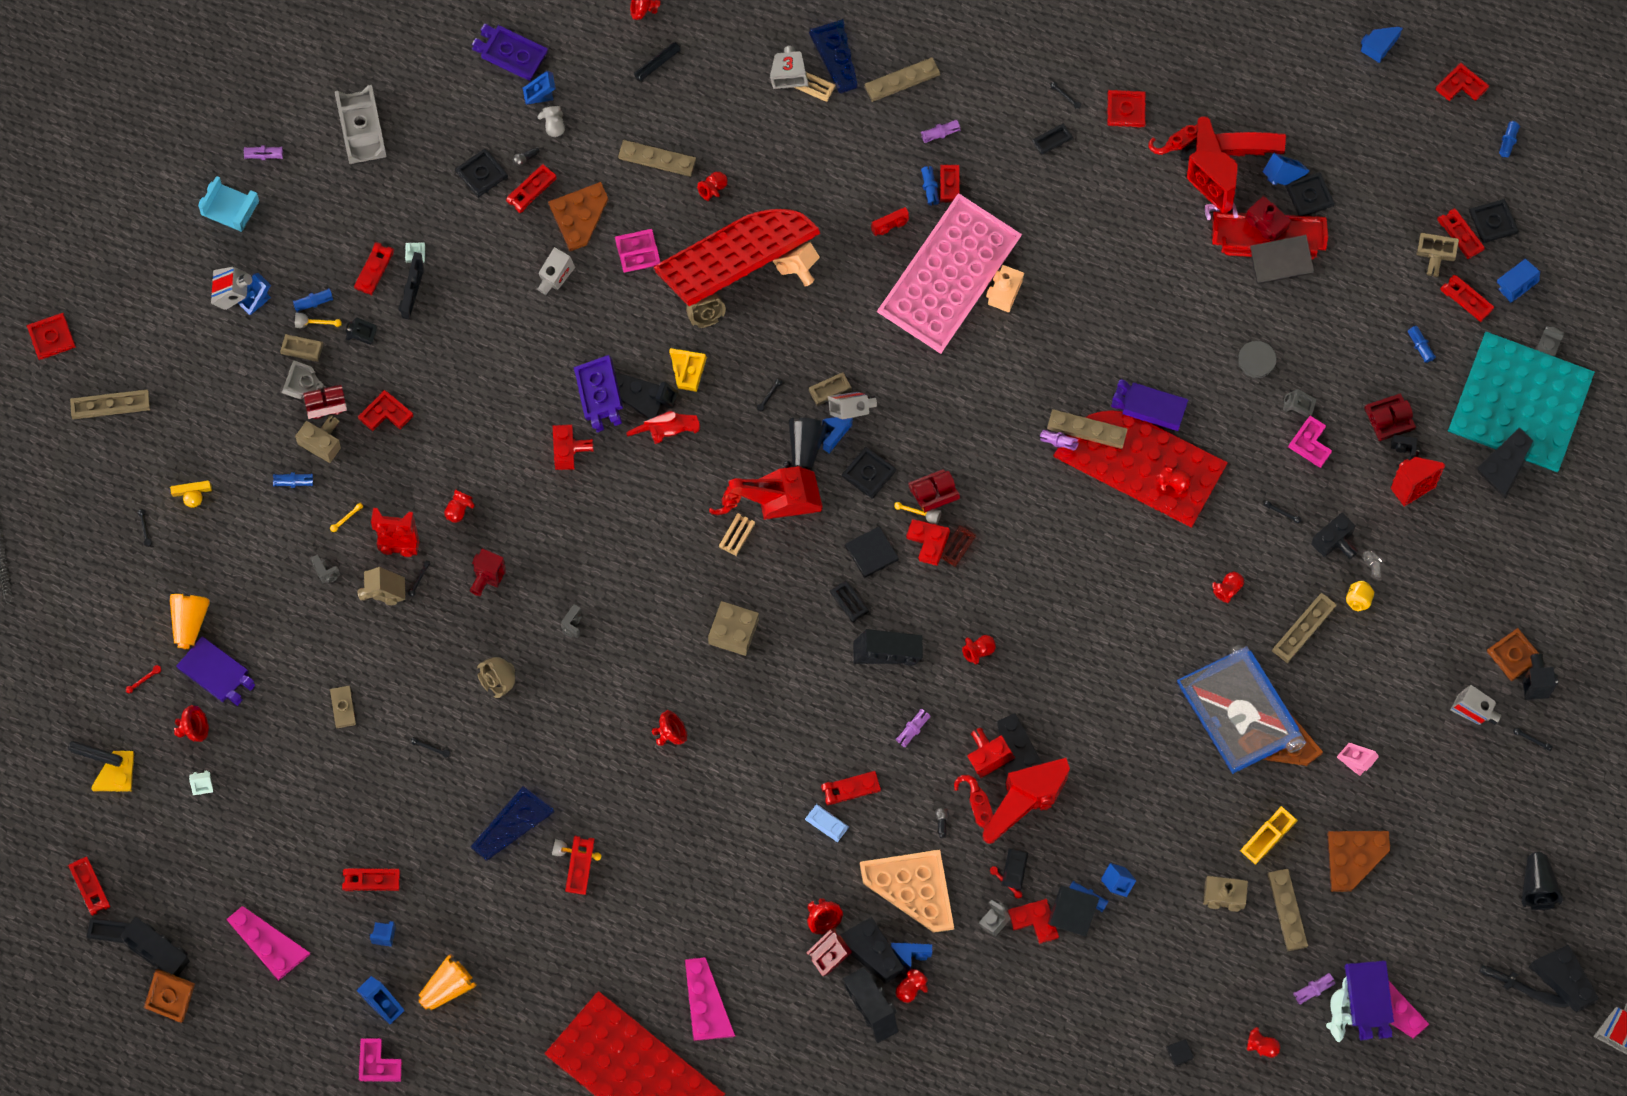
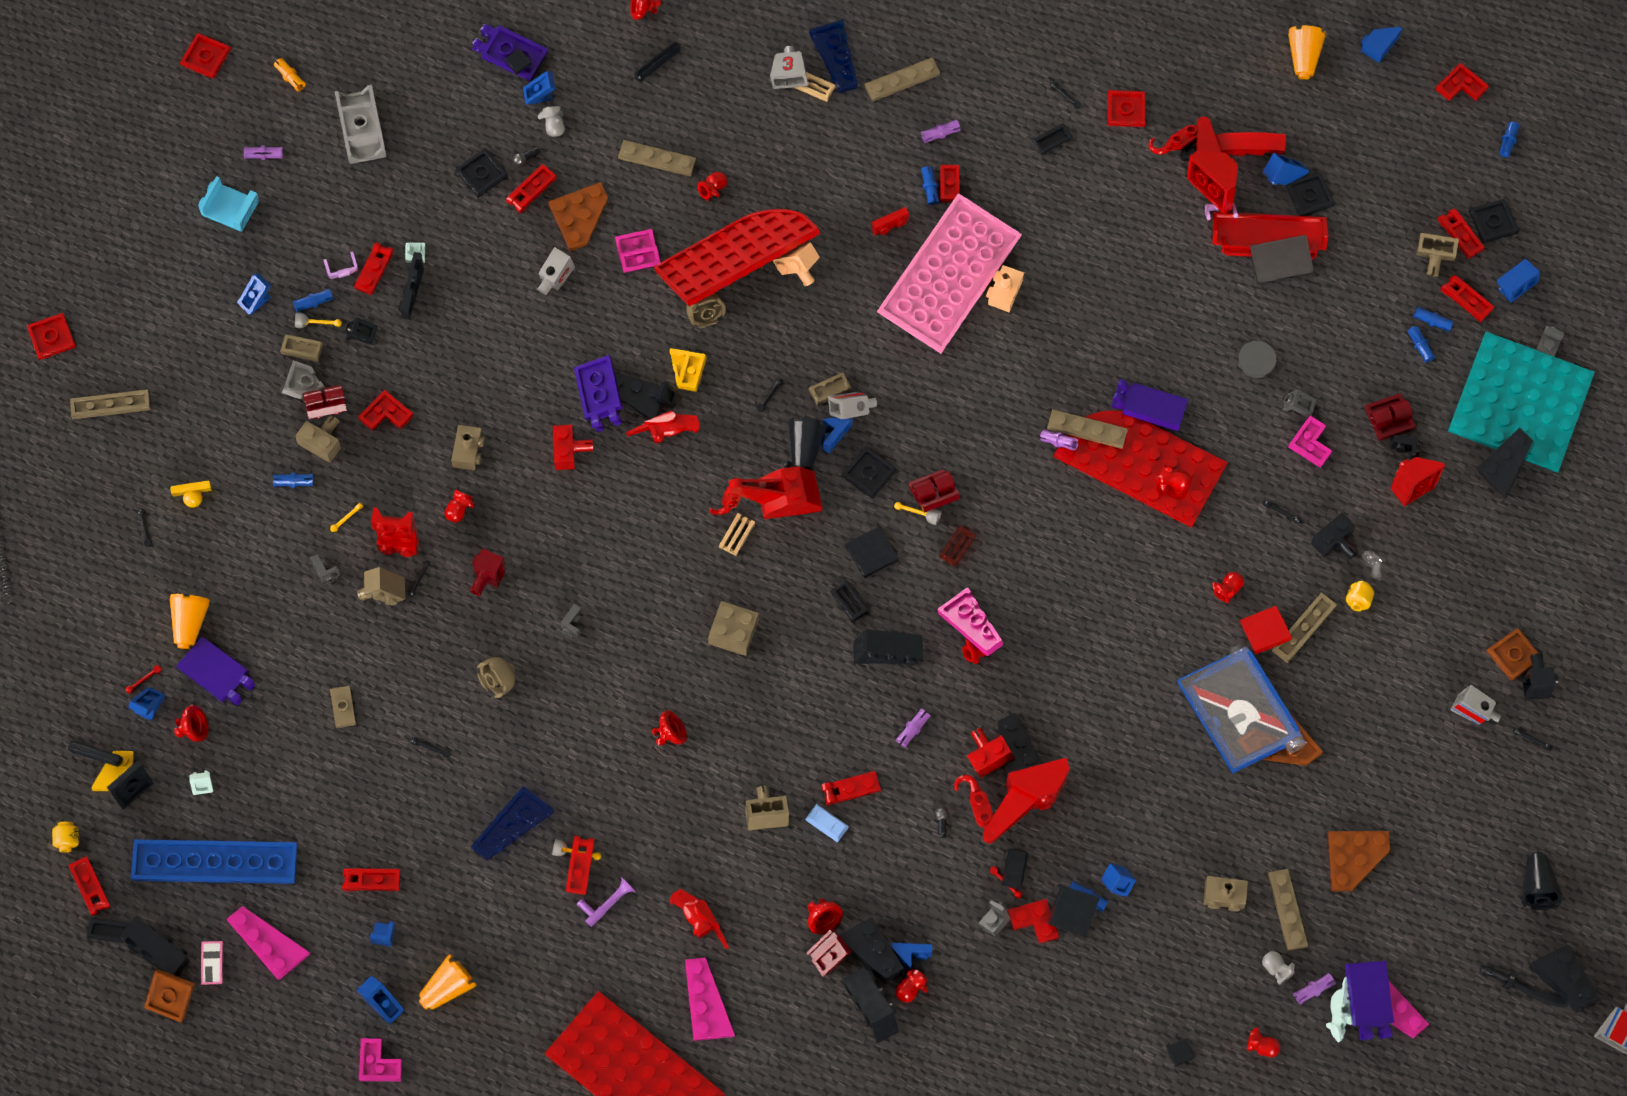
(65, 836): none -> yellow head
(130, 785): none -> black tile
(147, 703): none -> blue slope
(205, 55): none -> red tile
(212, 962): none -> slope
(214, 861): none -> blue plate
(229, 287): light grey torso -> none
(289, 74): none -> light orange pin
(344, 272): none -> lavender piece
(467, 447): none -> dark tan brick
(518, 61): none -> black tile
(593, 915): none -> medium lavender piece
(697, 914): none -> red animal
(766, 811): none -> dark tan brick
(914, 886): light nougat plate -> none
(933, 539): red plate -> none
(968, 618): none -> wing
(1265, 630): none -> red tile
(1267, 219): dark red brick -> none
(1268, 835): yellow slope -> none
(1276, 966): none -> light grey animal
(1306, 49): none -> light orange cone
(1357, 758): bright pink slope -> none
(1433, 319): none -> blue pin

